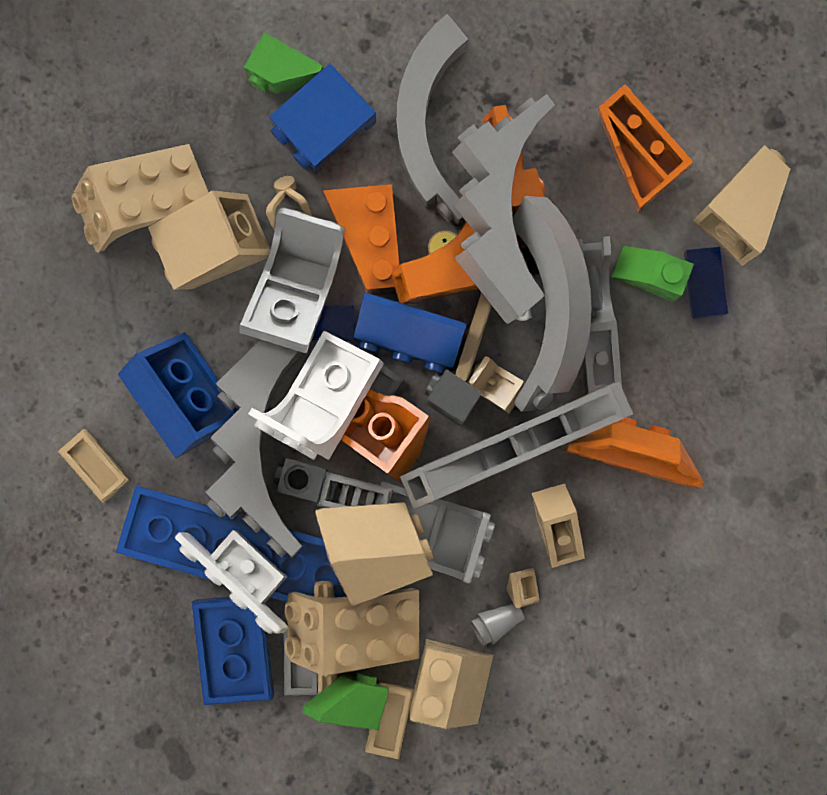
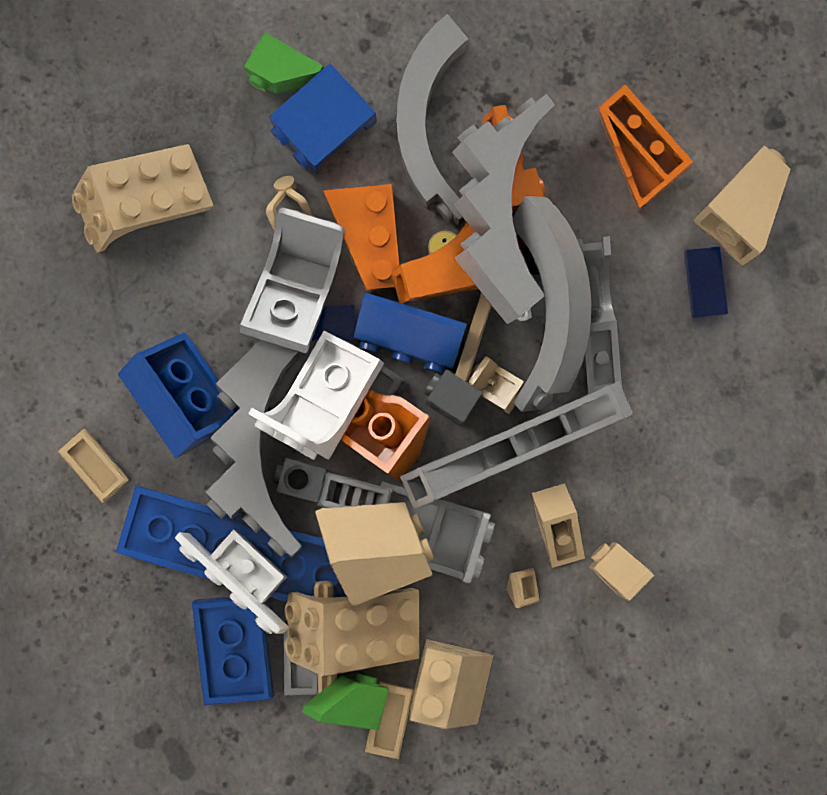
(209, 239): tan slope -> none
(495, 623): light grey cone -> none
(620, 570): none -> tan slope
(640, 451): orange wedge -> none
(653, 272): bright green slope -> none

